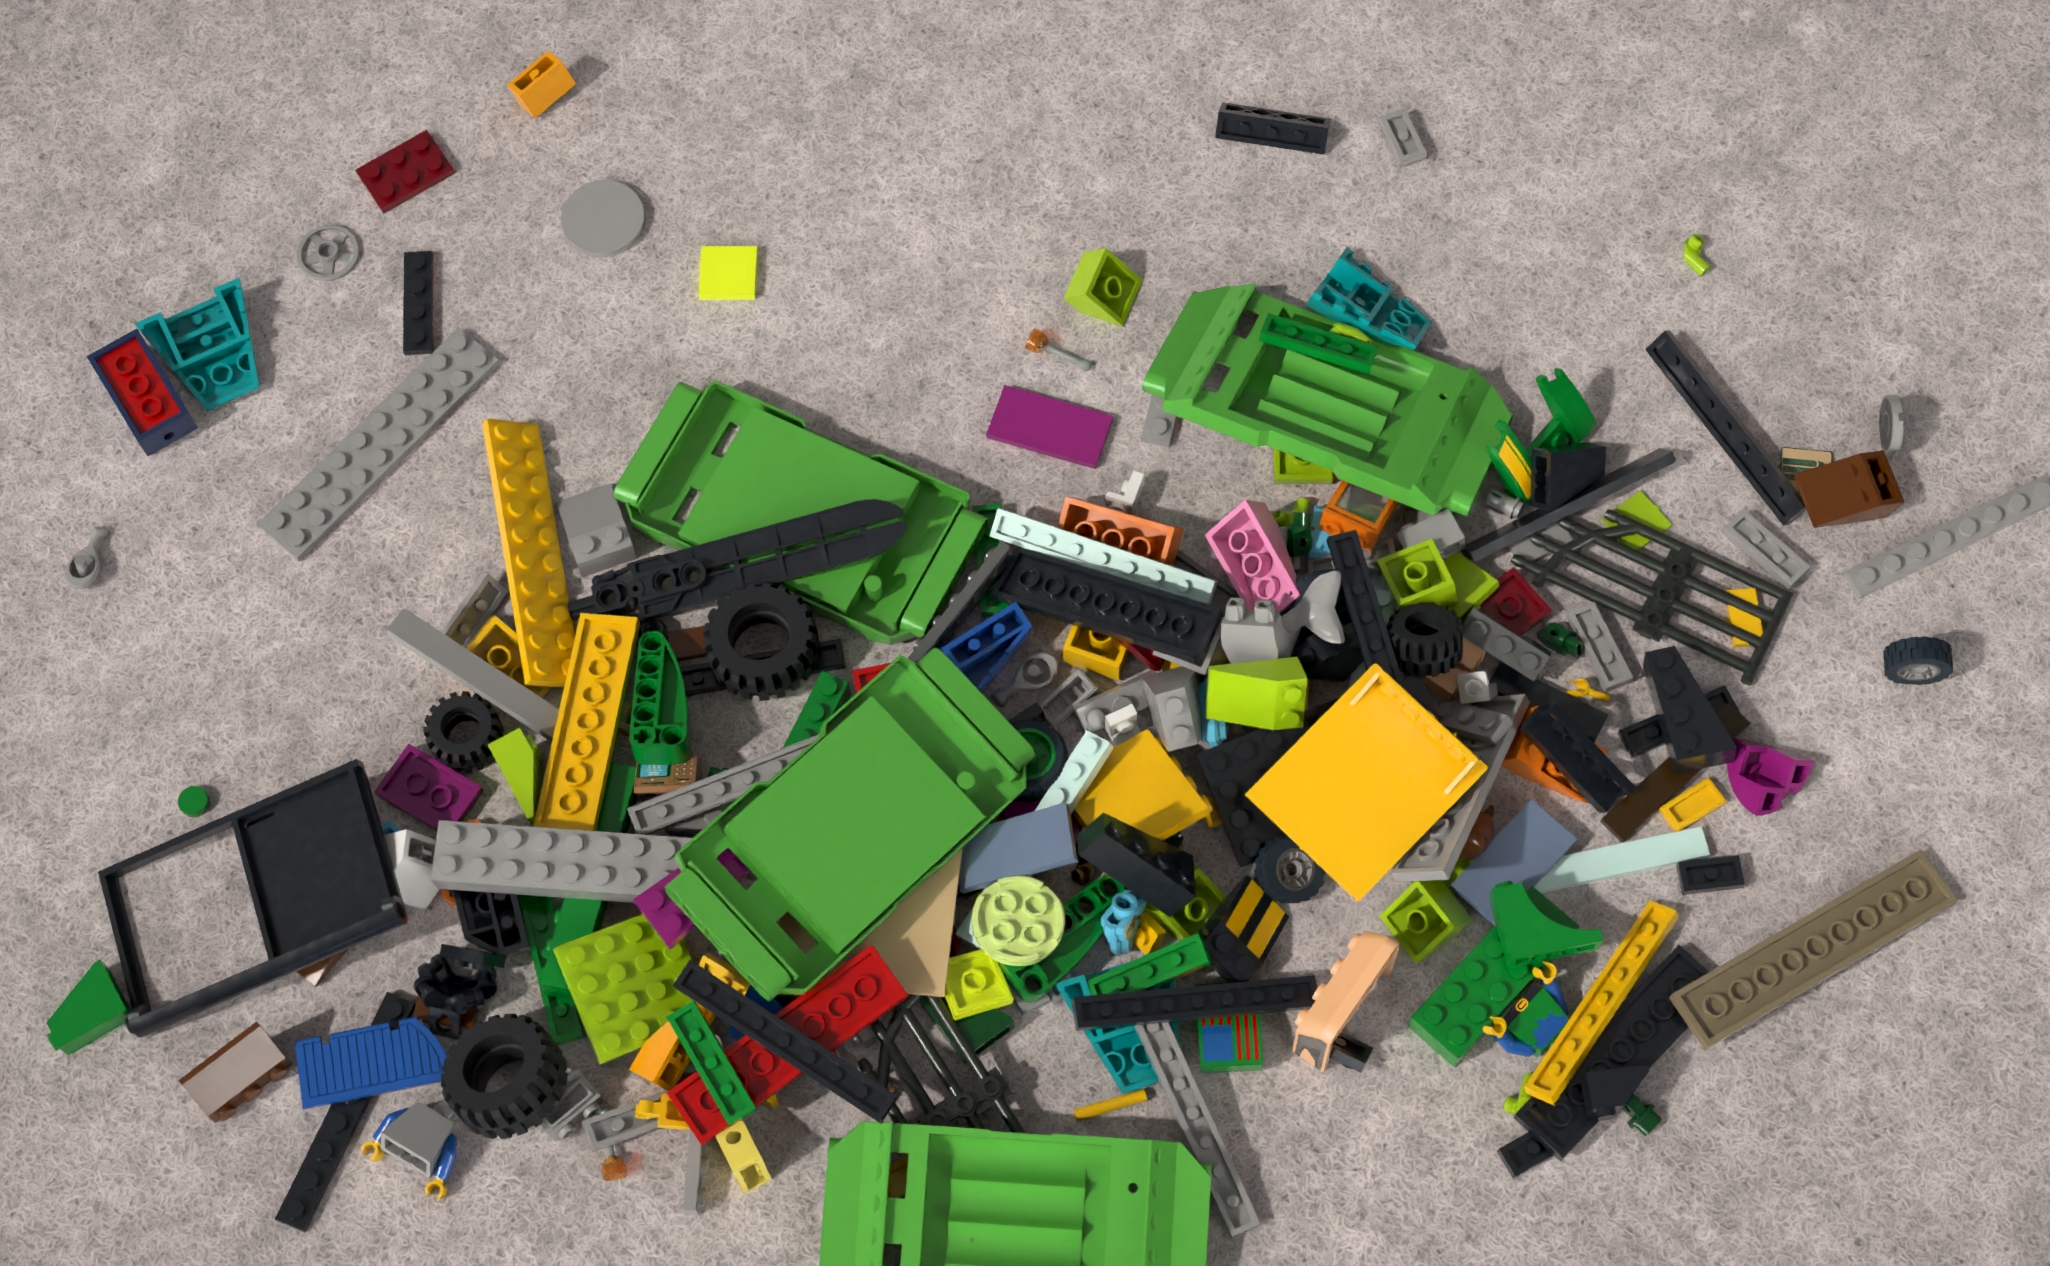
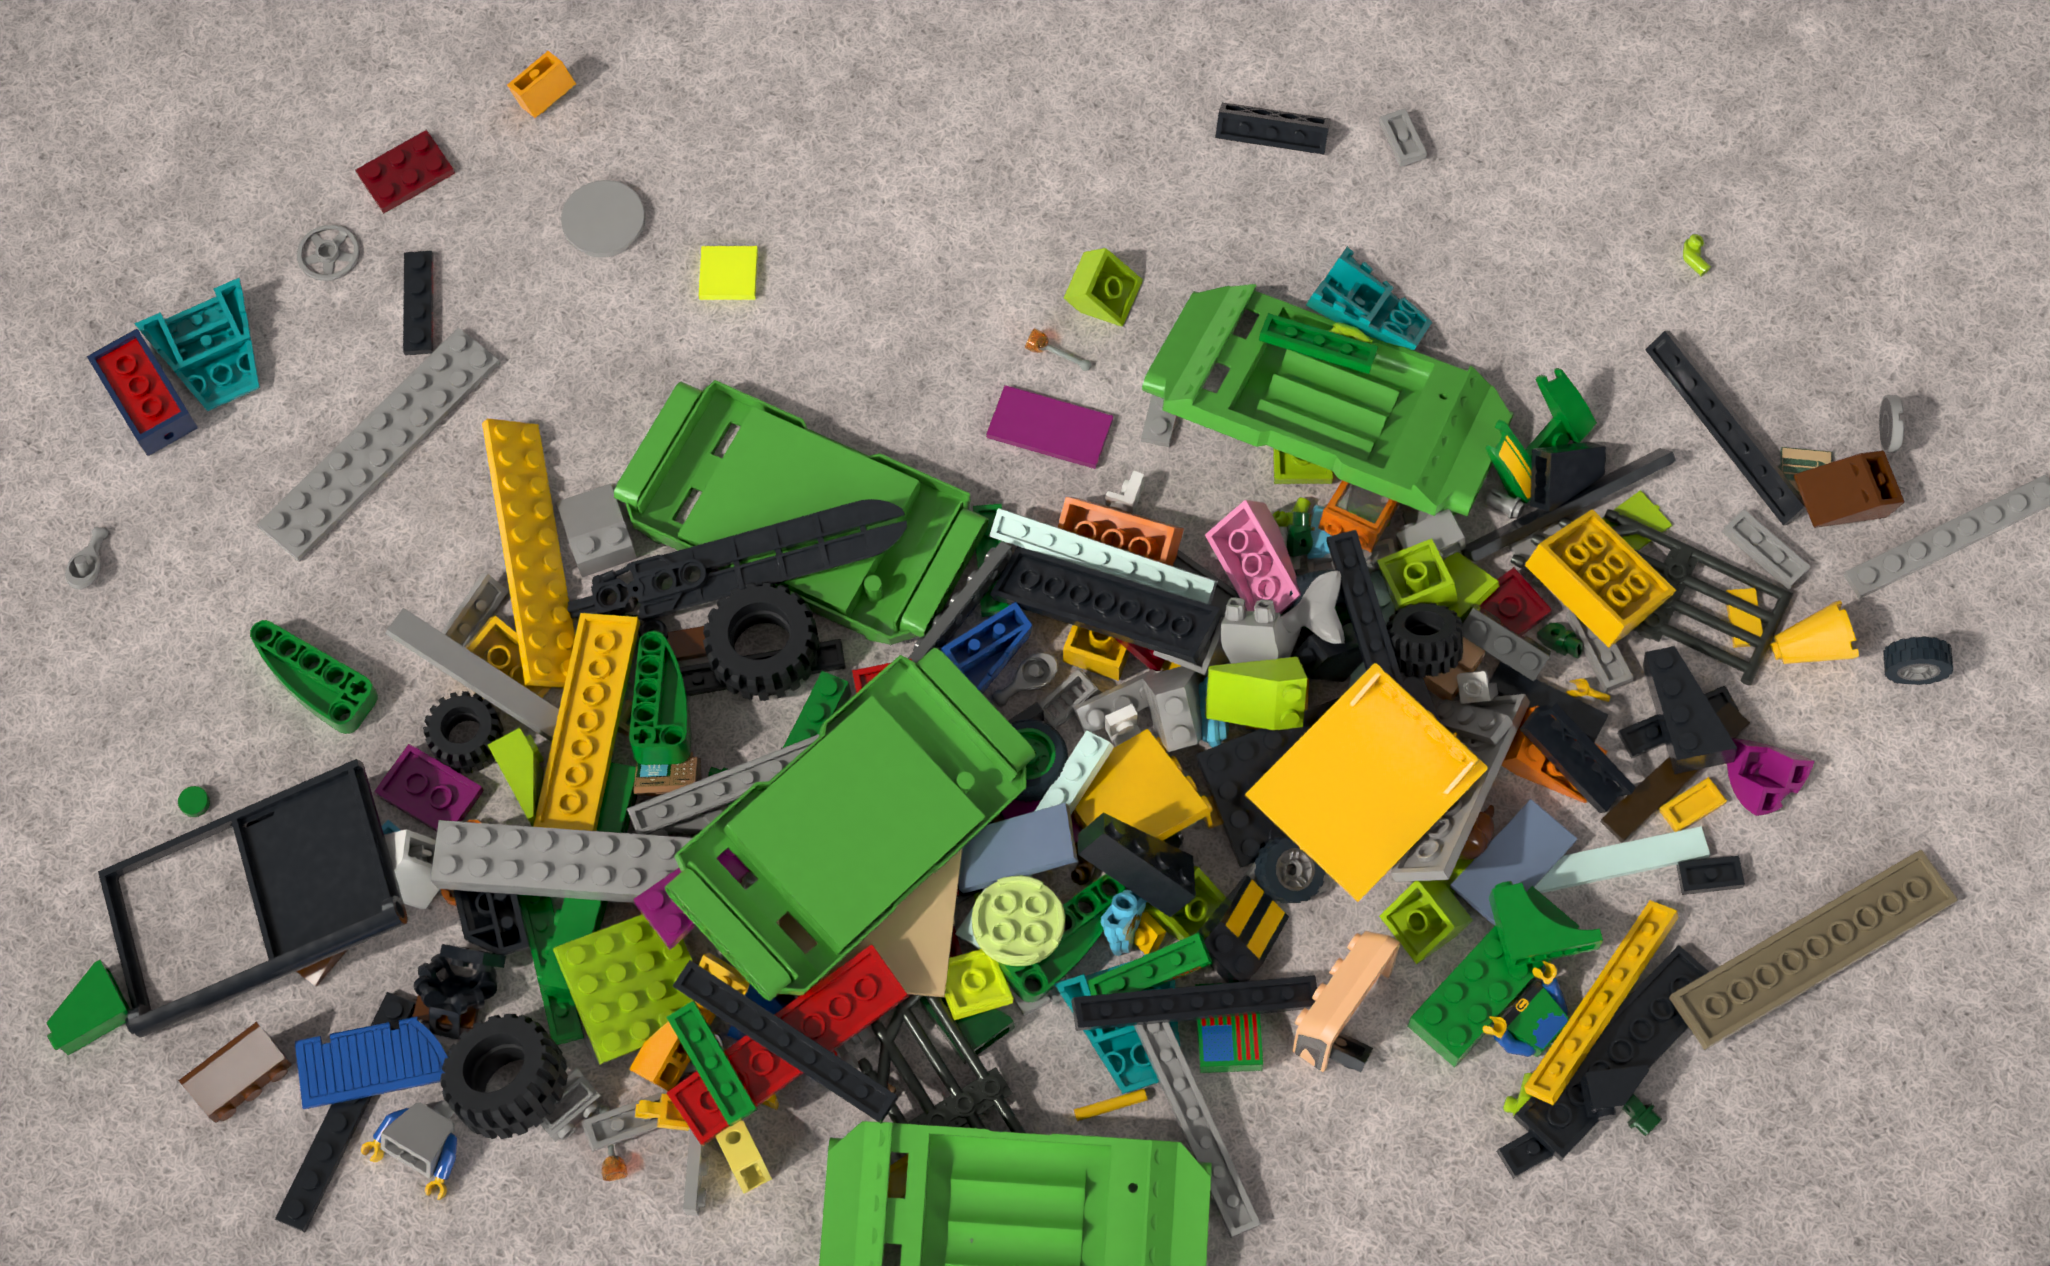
(314, 686): none -> green beam
(1599, 577): none -> yellow slope
(1817, 638): none -> yellow cone

